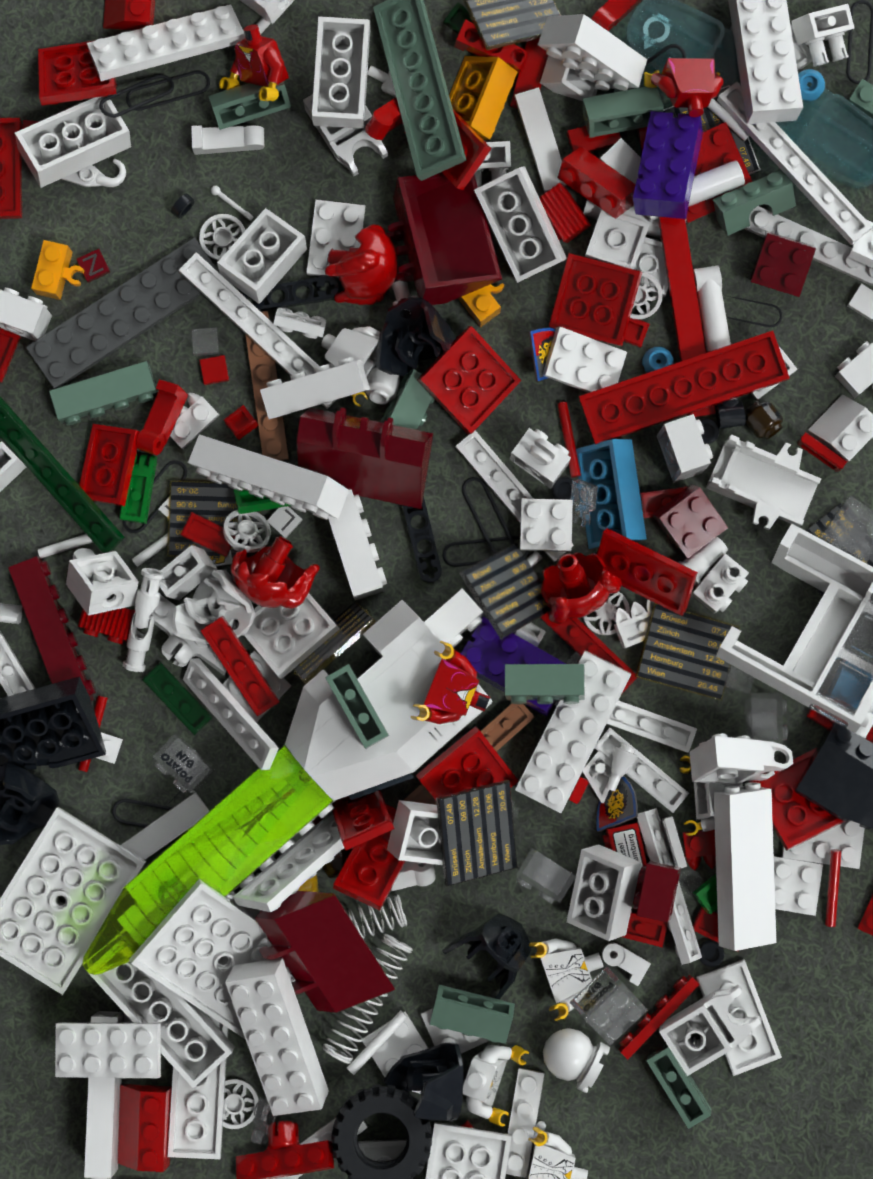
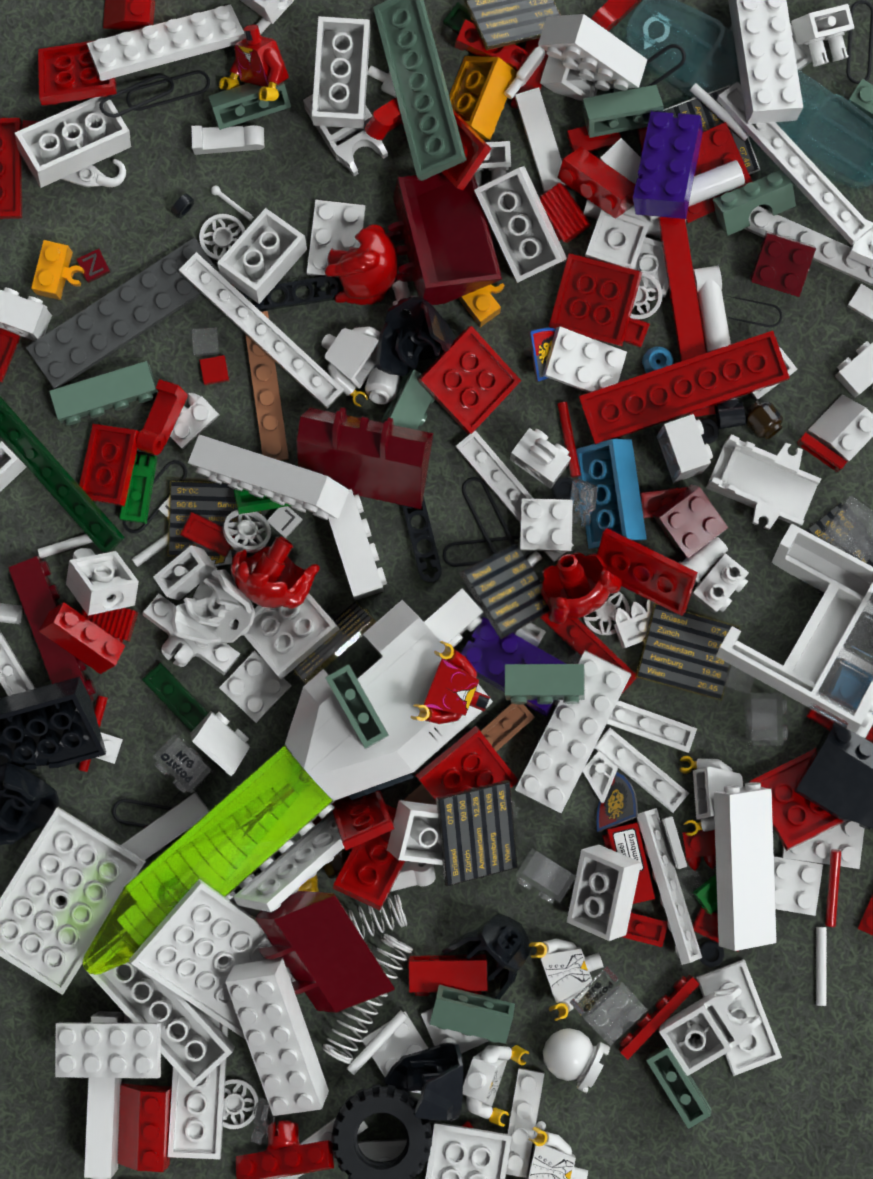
(82, 638): none -> red brick
(145, 604): white piece -> none
(220, 741): none -> white slope
(230, 714): white plate -> none
(240, 665): red plate -> none
(241, 422): red tile -> none
(299, 321): white plate -> none
(314, 389): white brick -> none
(447, 970): none -> red brick
(525, 71): none -> white piece
(578, 790): red tile -> none
(617, 955): white leg -> none
(622, 761): white cone -> none
(657, 892): dark red brick -> none
(687, 83): red torso -> none
(736, 760): white brick -> none
(817, 81): dark azure plate -> none
(821, 957): none -> white bar

